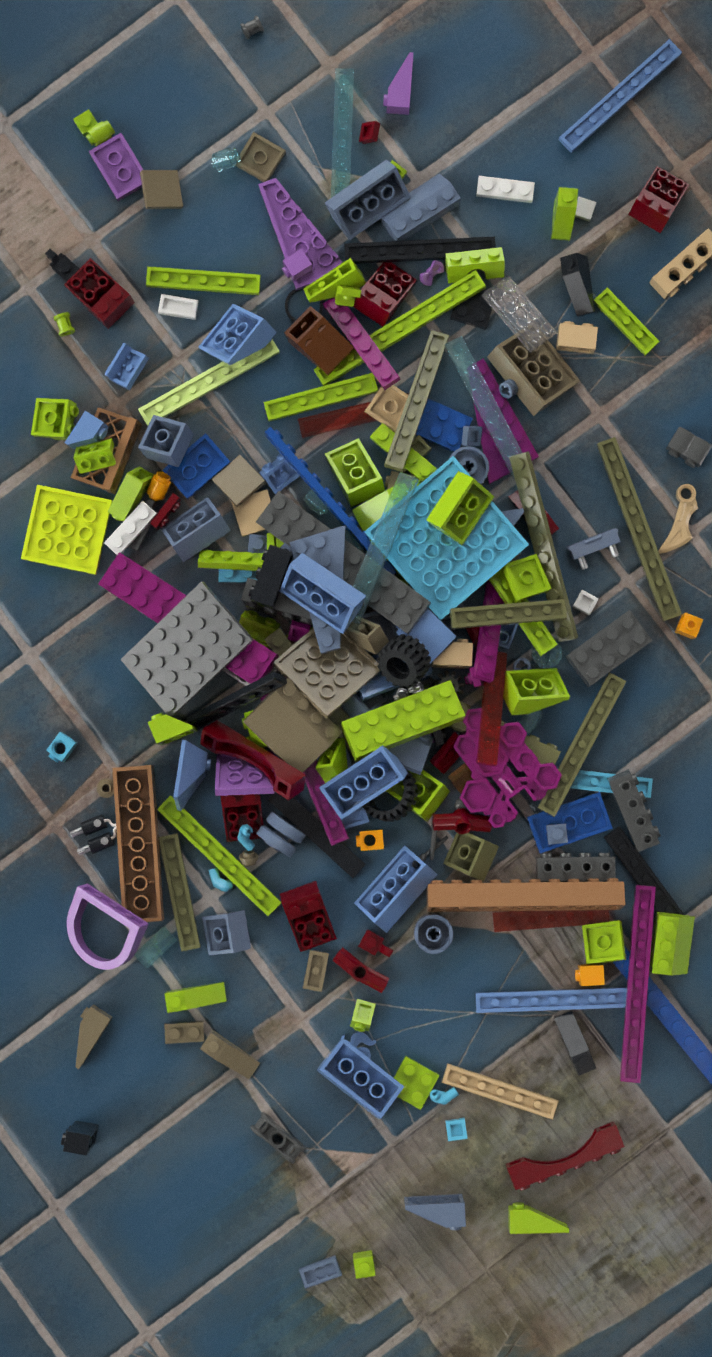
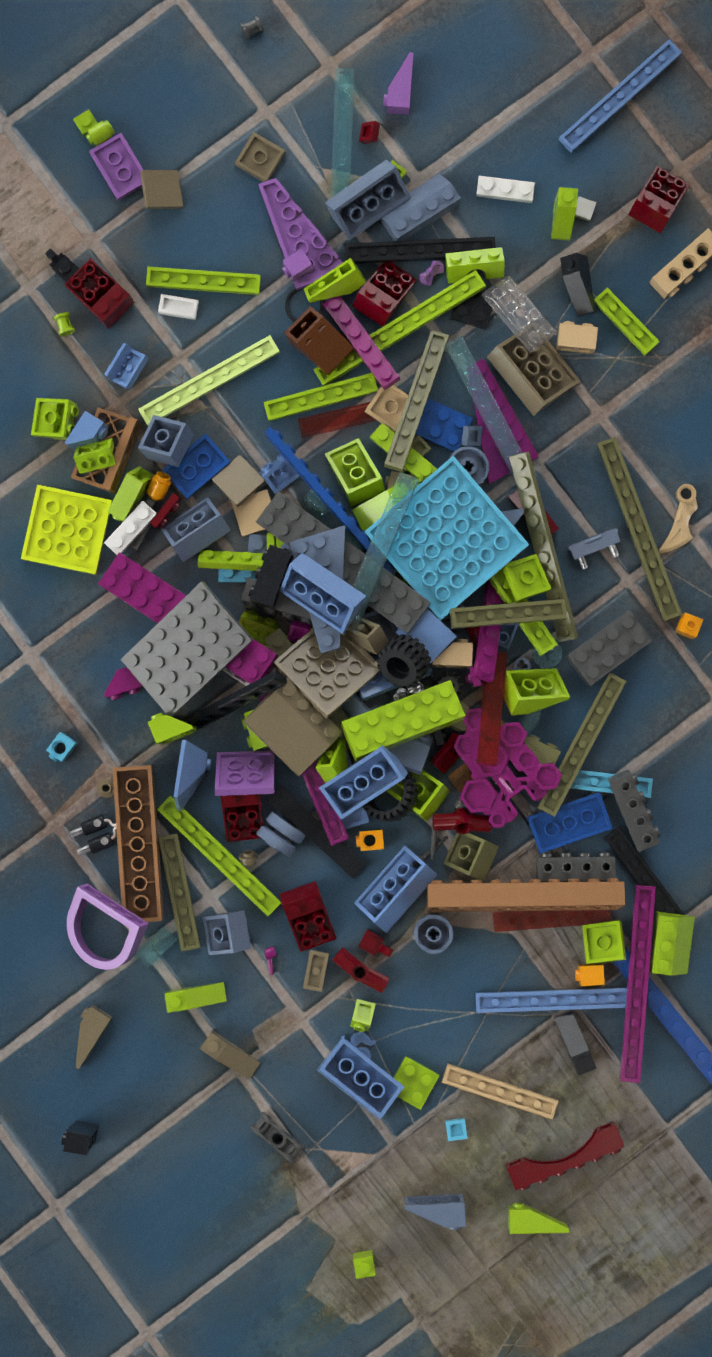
(122, 683): none -> magenta slope
(184, 1032): dark tan plate -> none
(219, 883): medium azure arm -> none
(223, 740): dark red arch -> none
(225, 159): clear light blue brick -> none
(237, 335): medium blue slope -> none
(243, 837): medium azure arm -> none
(270, 953): none -> magenta hand
(320, 1271): sand blue plate -> none
(346, 295): lime bracket -> none
(443, 1097): medium azure arm -> none
(460, 507): lime slope -> none
(508, 388): sand blue bush -> none
(556, 834): sand blue plate -> none
(585, 602): white tile -> none
(688, 447): dark grey brick -> none

